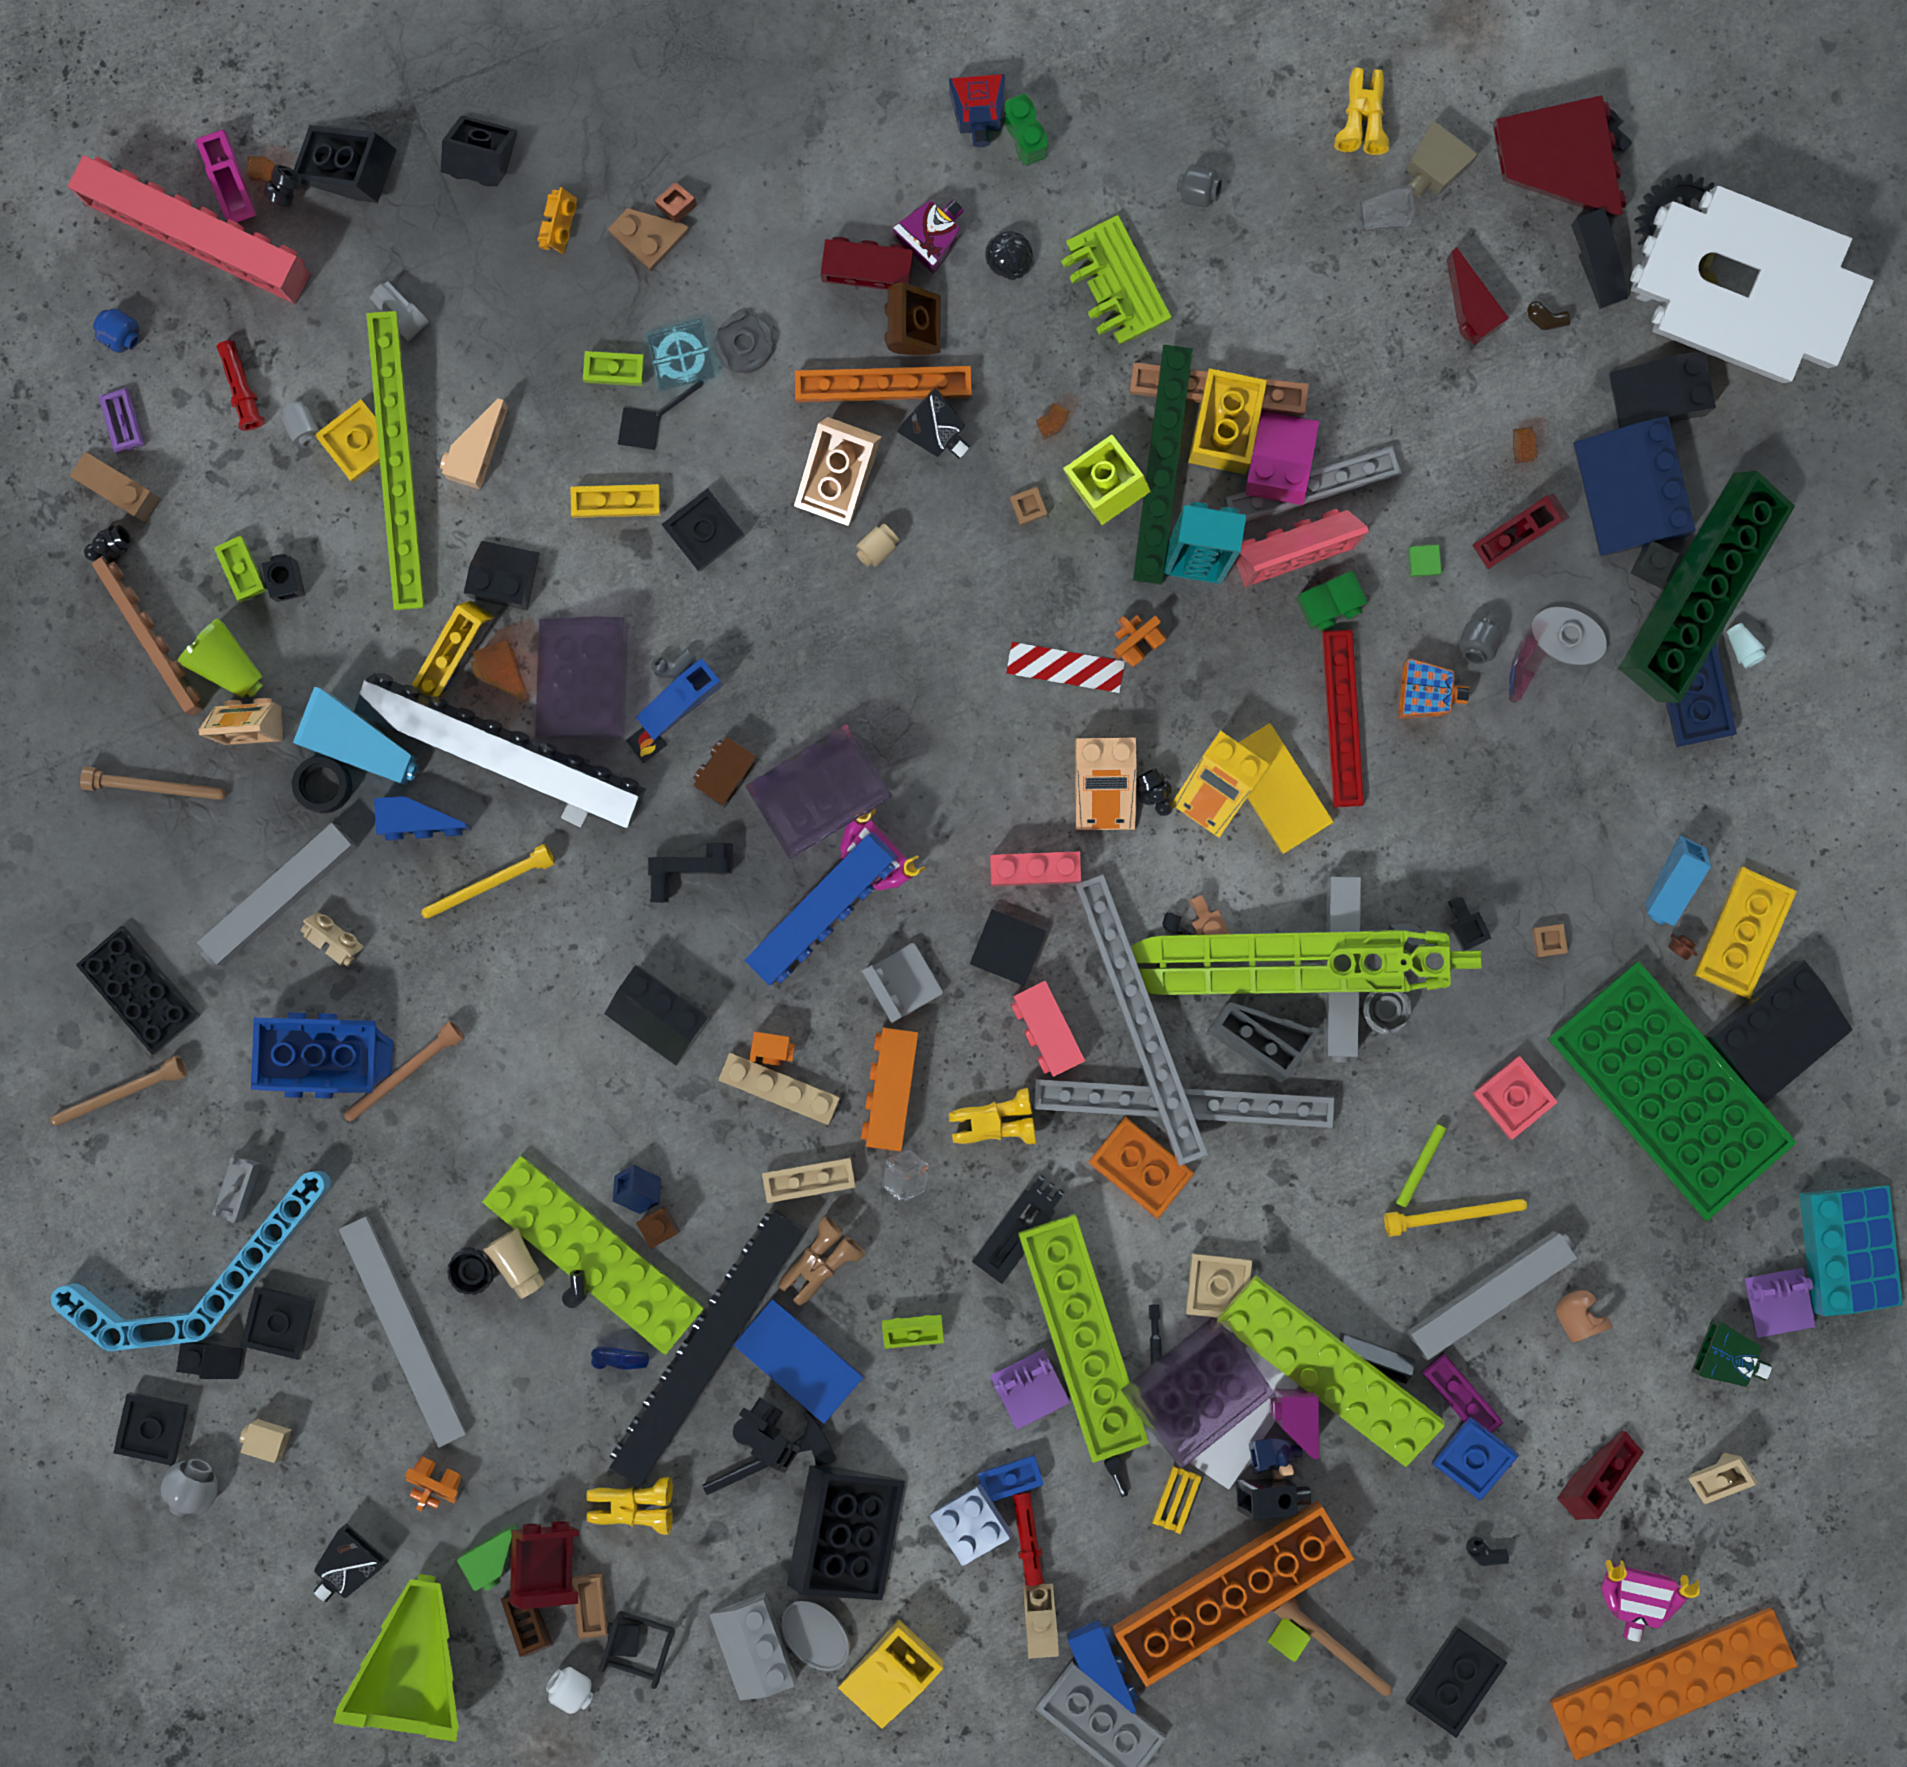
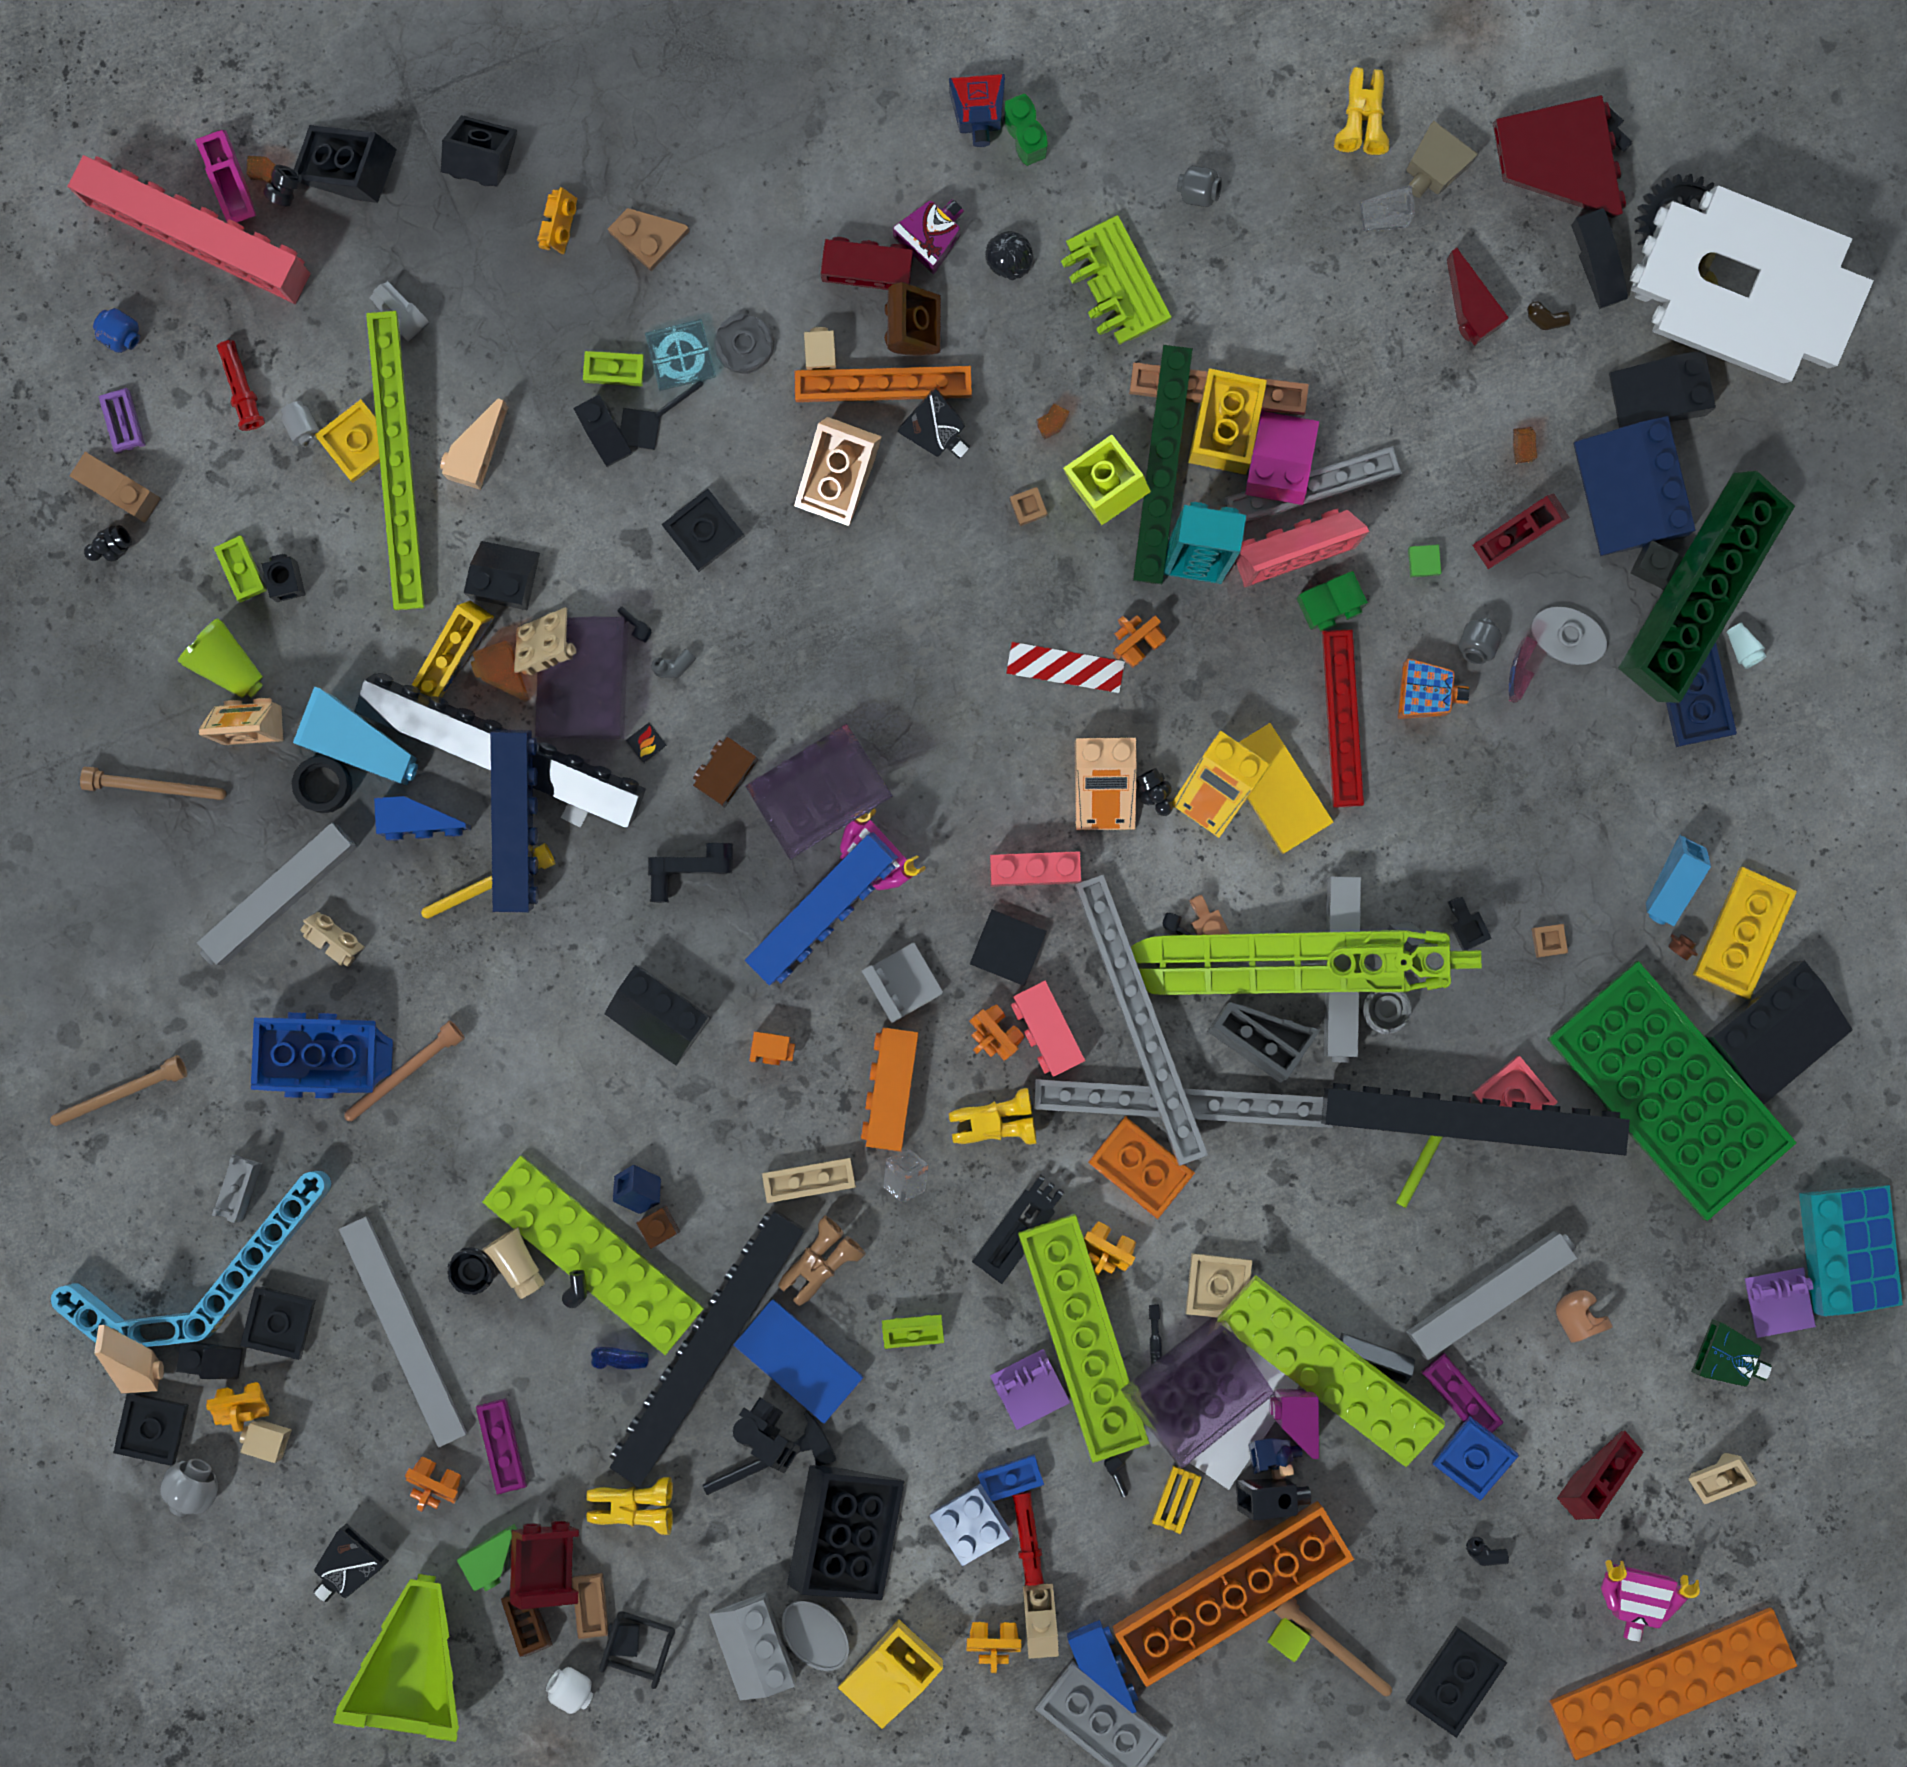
(127, 1362): none -> light nougat slope
(138, 990): black tile -> none
(142, 626): nougat plate -> none
(238, 1408): none -> light orange hips
(501, 1446): none -> magenta tile
(513, 820): none -> dark blue brick
(542, 643): none -> tan hinge
(603, 430): none -> black slope
(615, 501): yellow plate -> none
(641, 630): none -> black hand
(675, 202): copper plate -> none
(679, 699): blue slope -> none
(779, 1088): tan plate -> none
(820, 349): none -> tan brick
(876, 545): tan brick -> none
(980, 1643): none -> light orange hips
(990, 1035): none -> orange hips
(1106, 1255): none -> light orange hips
(1398, 1223): yellow piece -> none
(1475, 1121): none -> black brick

